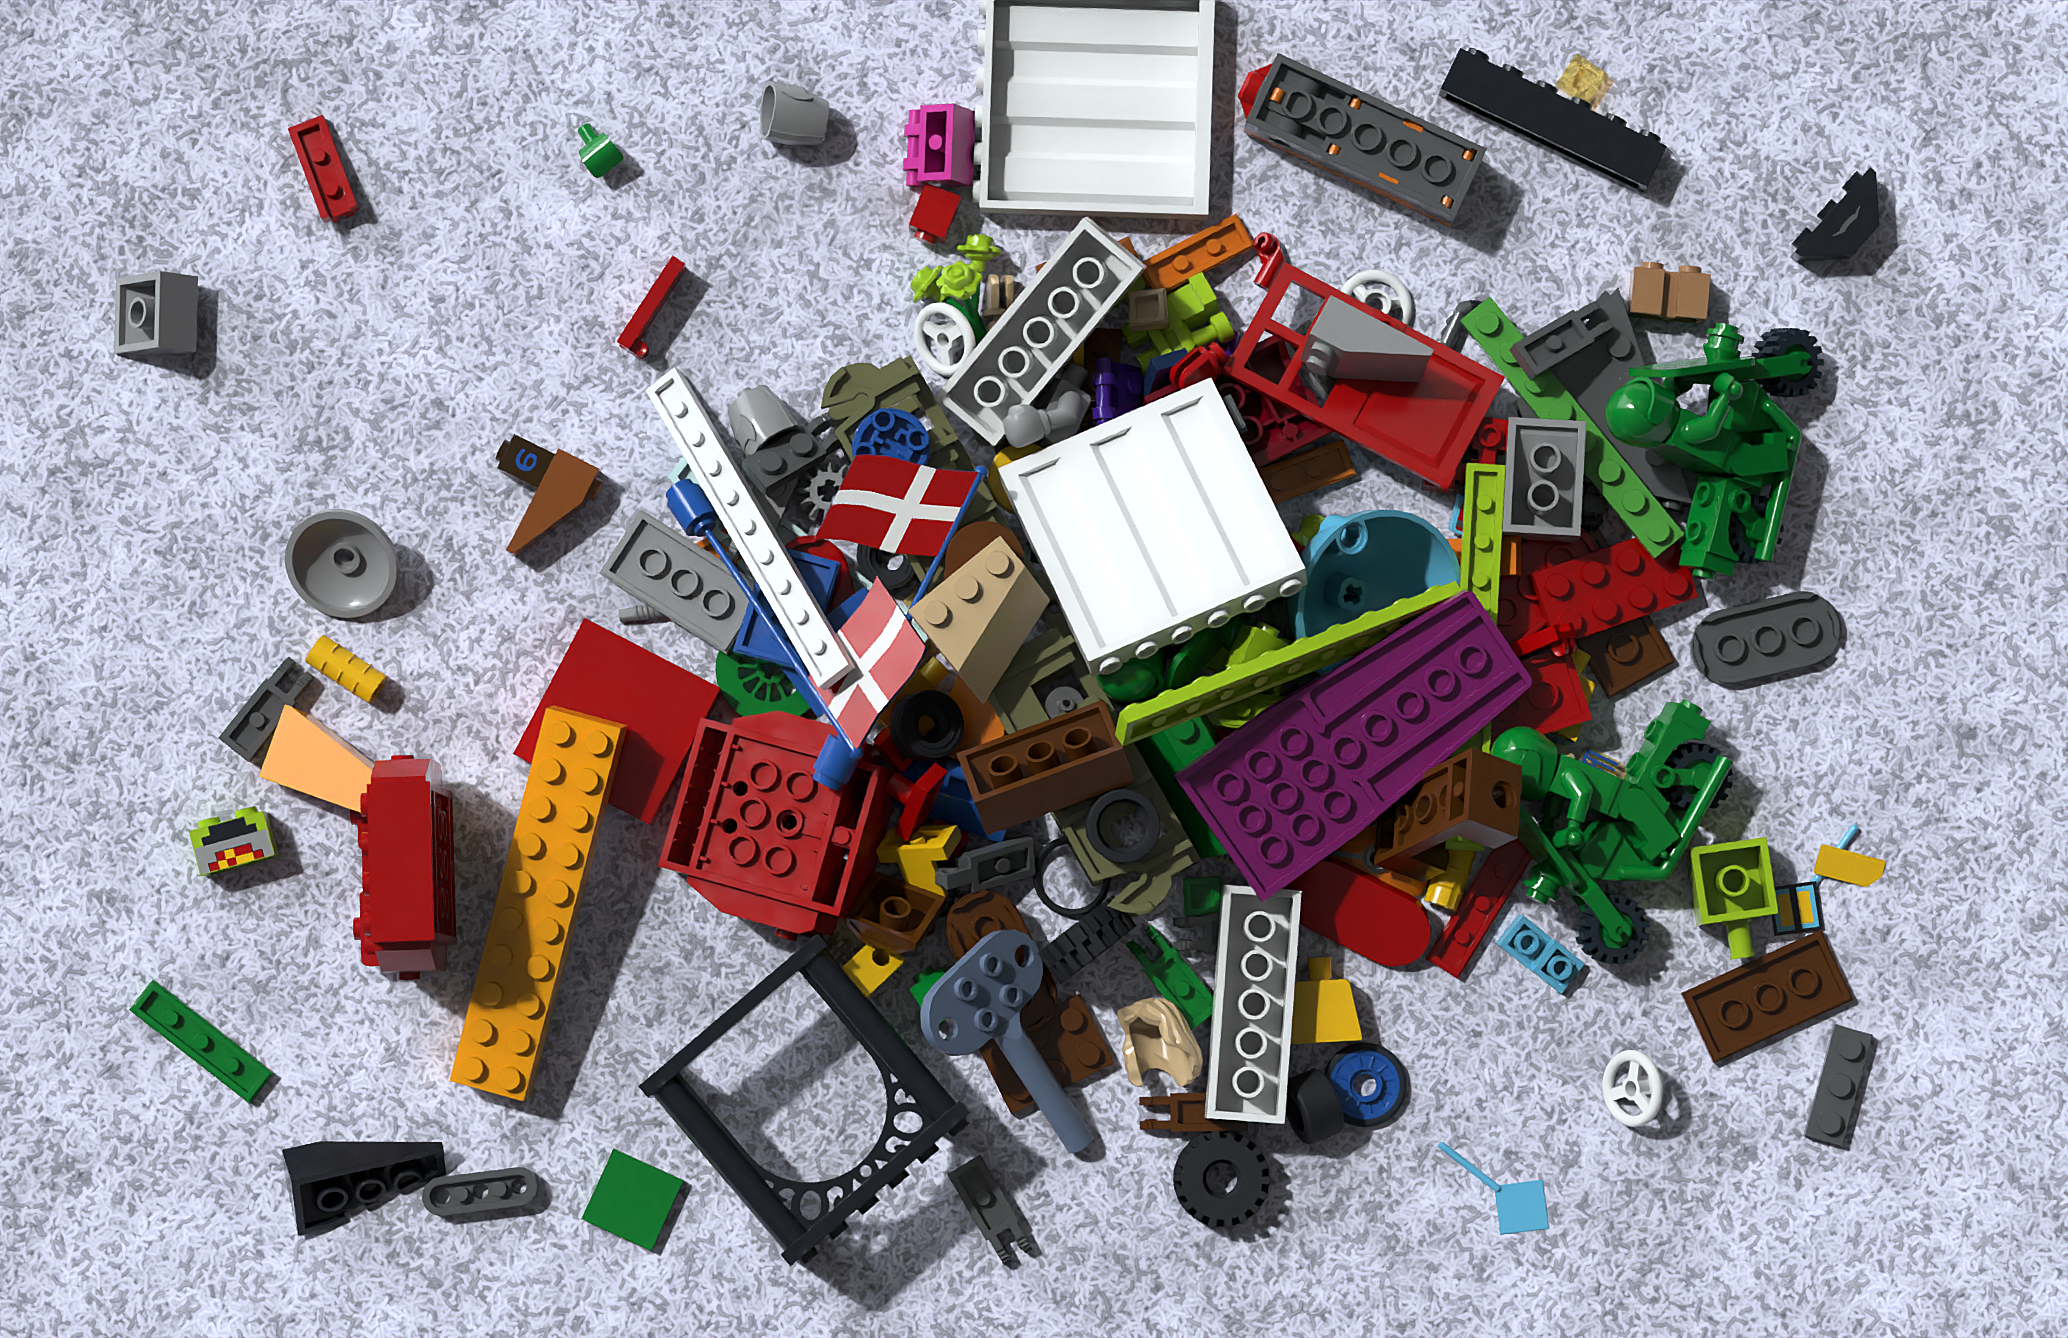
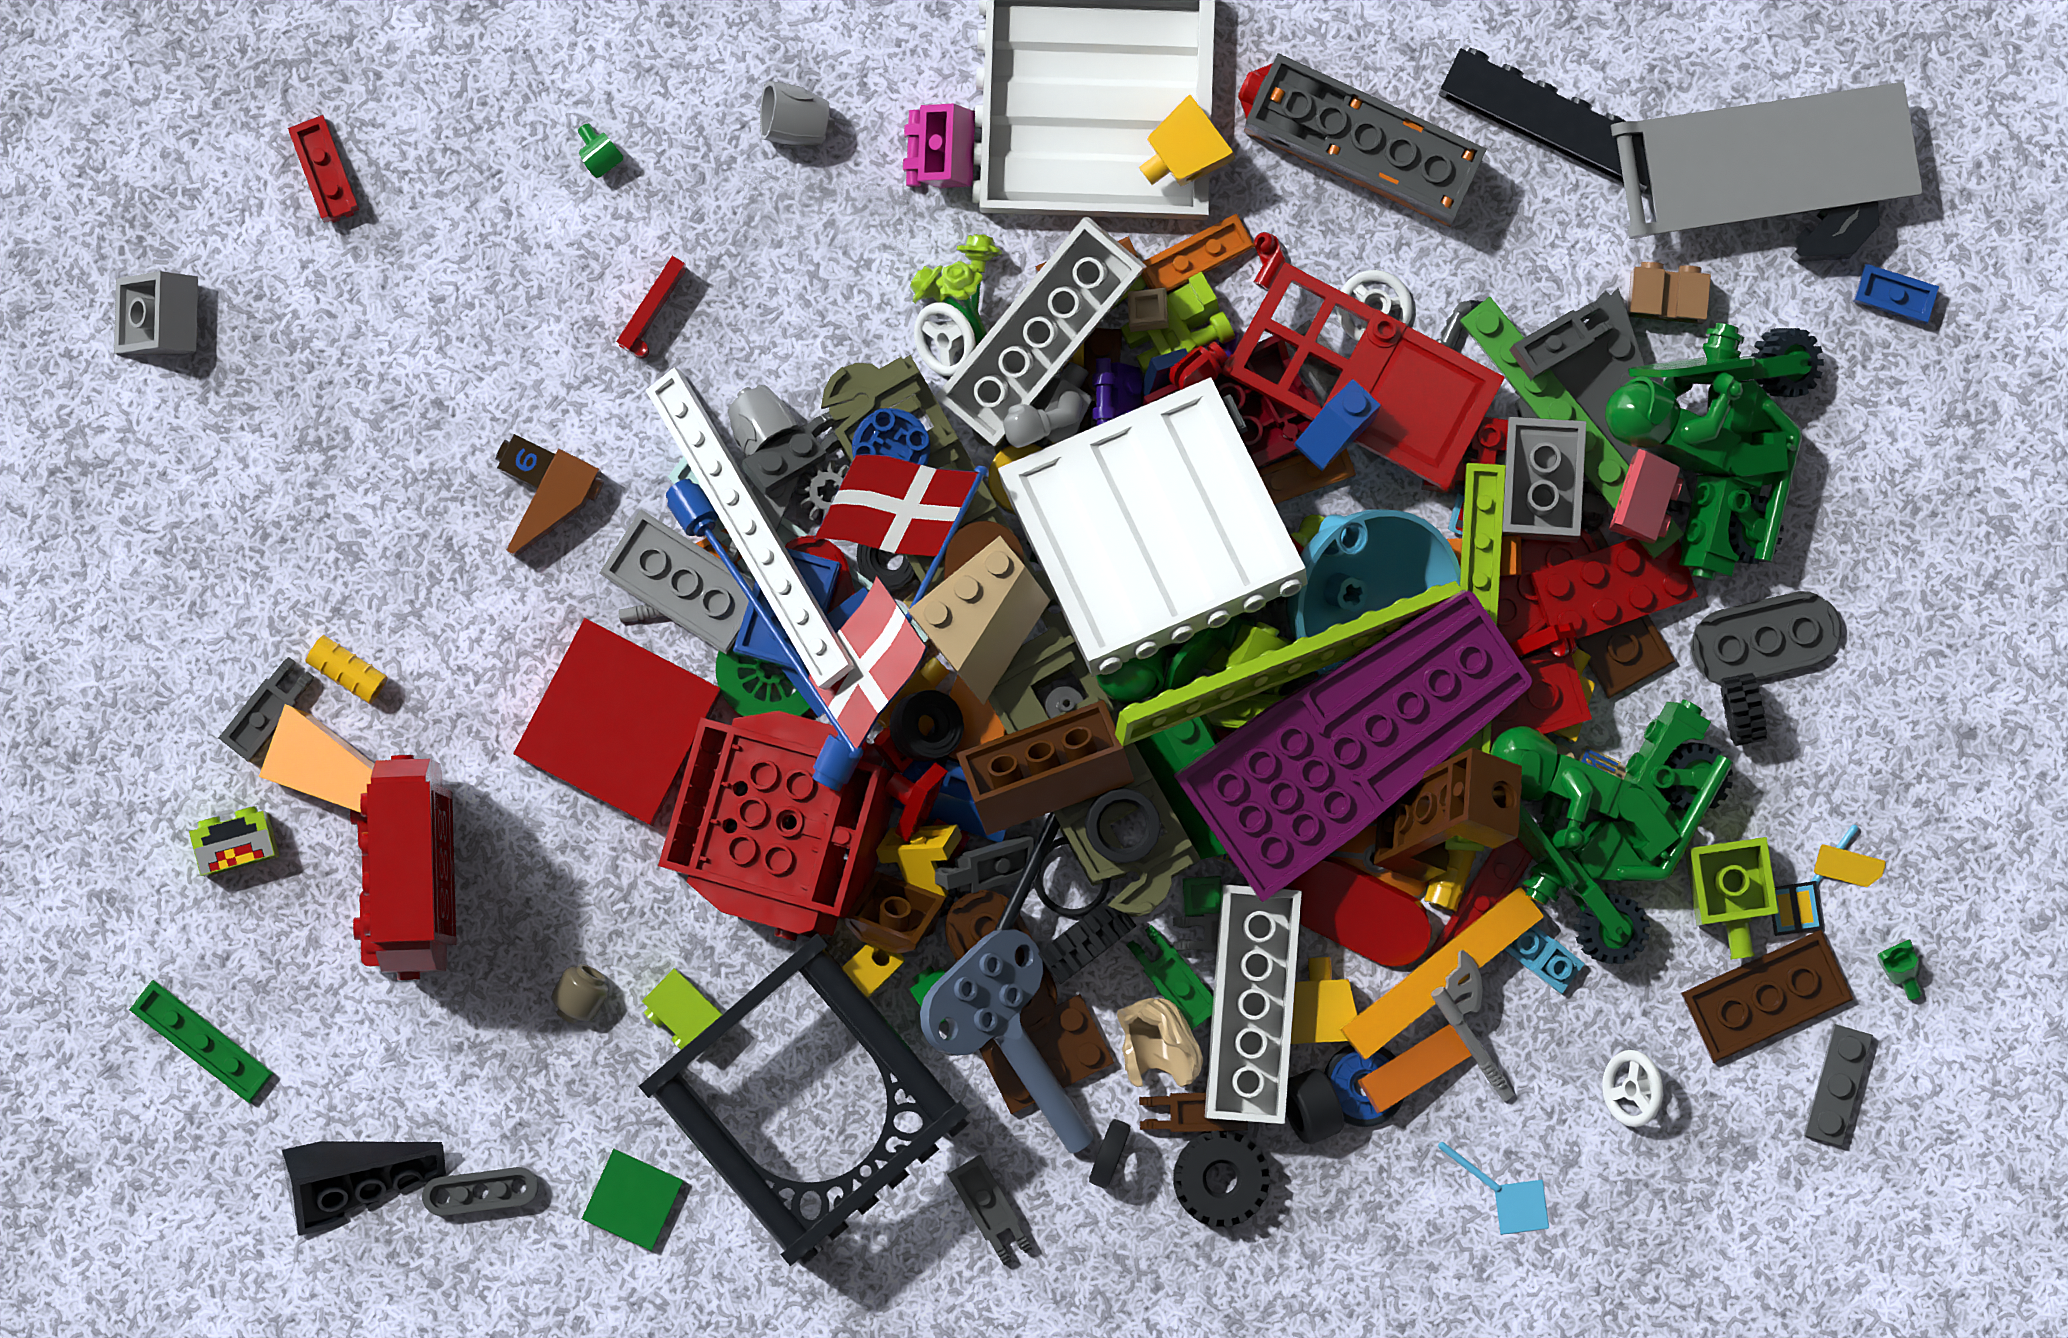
(331, 579): light grey dish -> none
(538, 903): light orange brick -> none
(579, 993): none -> dark tan head
(680, 1008): none -> lime brick
(934, 214): red brick -> none
(993, 312): tan arm -> none
(1029, 874): none -> black bar
(1109, 1153): none -> black tyre
(1186, 146): none -> yellow torso
(1338, 424): none -> blue slope
(1361, 347): light grey slope -> none
(1413, 993): none -> light orange tile
(1414, 1068): none -> orange tile
(1454, 1014): none -> light grey piece
(1581, 79): clear yellow tile -> none
(1645, 497): none -> coral slope
(1743, 709): none -> black tyre
(1771, 159): none -> light grey flag
(1896, 294): none -> blue plate
(1902, 967): none -> green piece

